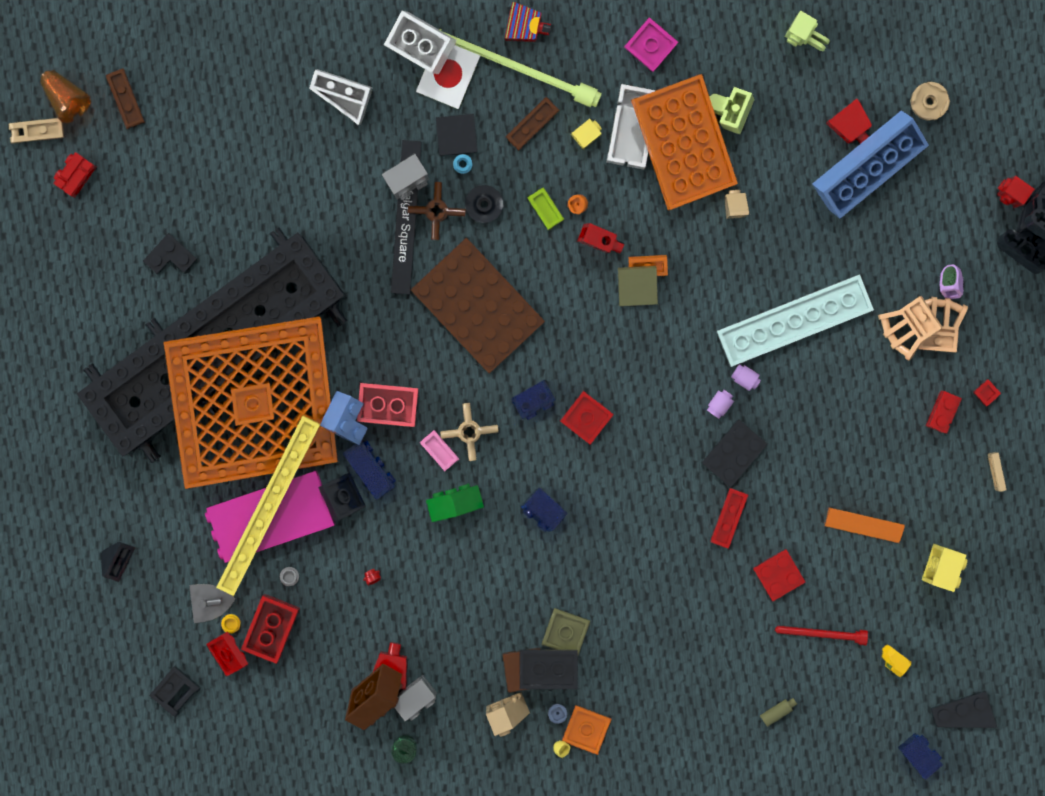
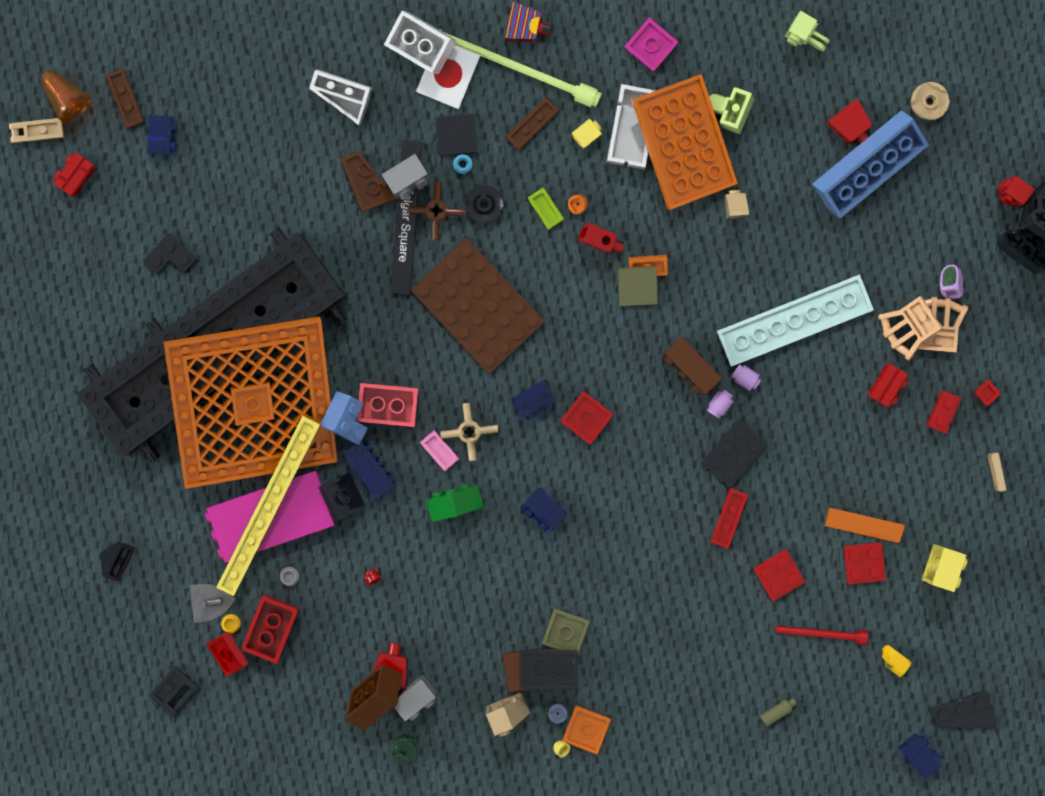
(160, 135): none -> clear blue brick
(365, 183): none -> reddish brown wing
(691, 366): none -> reddish brown brick
(864, 563): none -> red plate
(888, 385): none -> red brick

